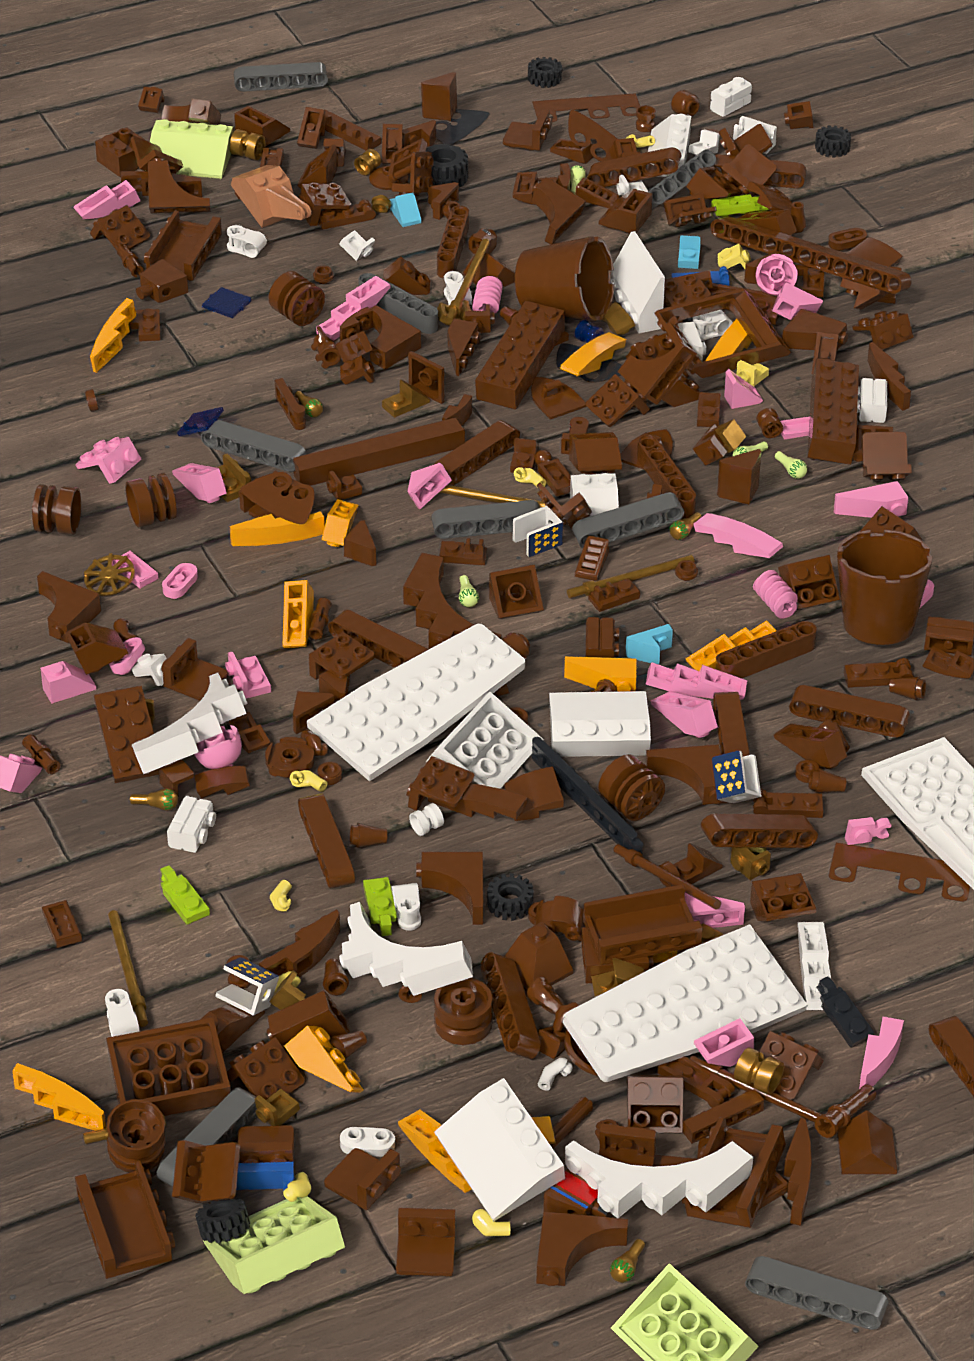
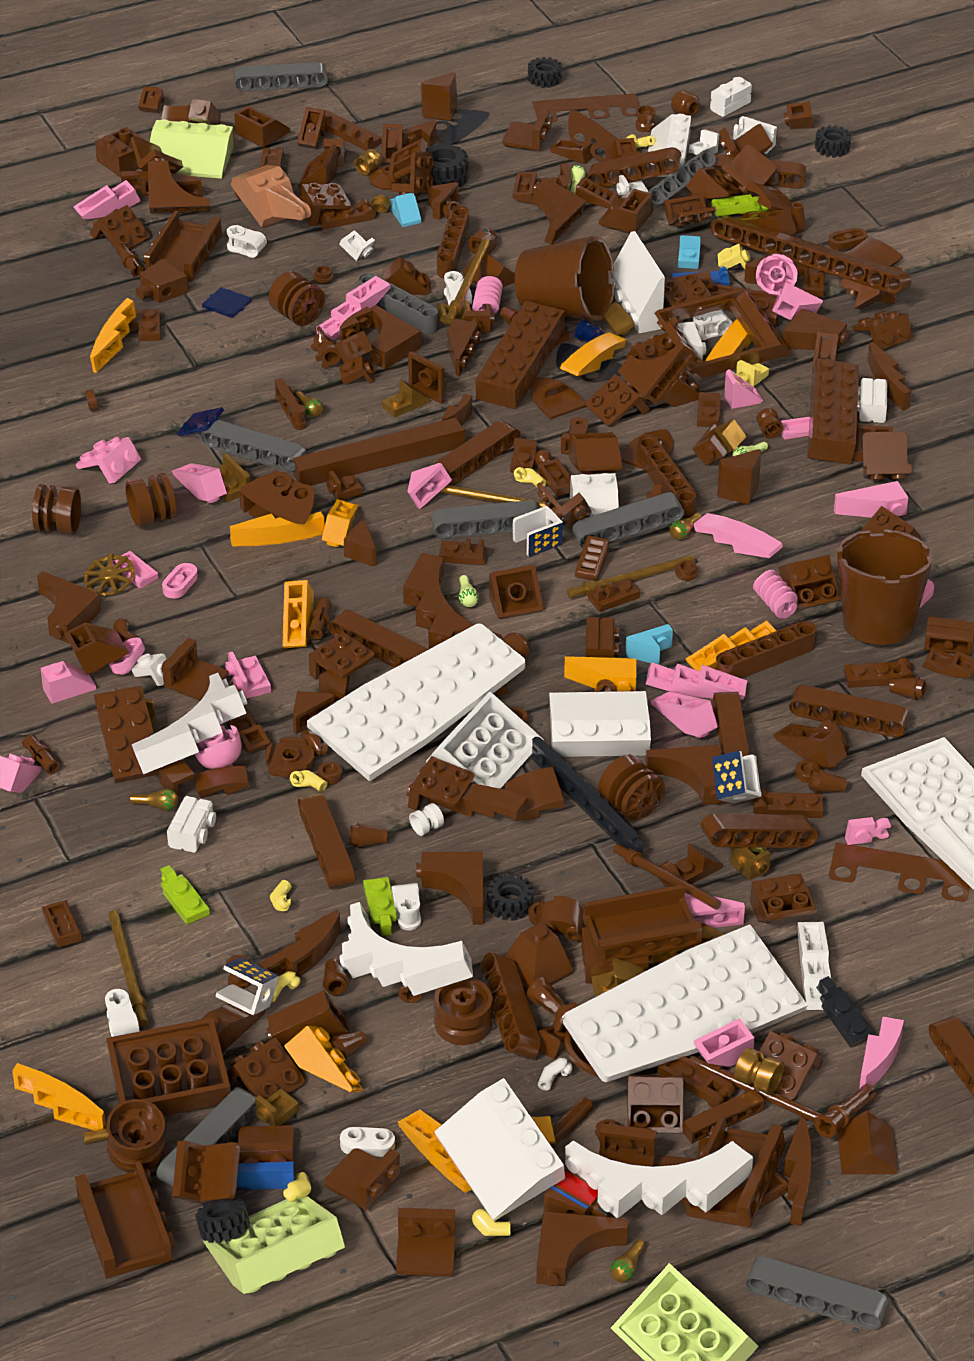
(247, 144): pearl gold wheel -> none
(287, 993): pearl gold panel -> none
(795, 467): yellowish green piece -> none

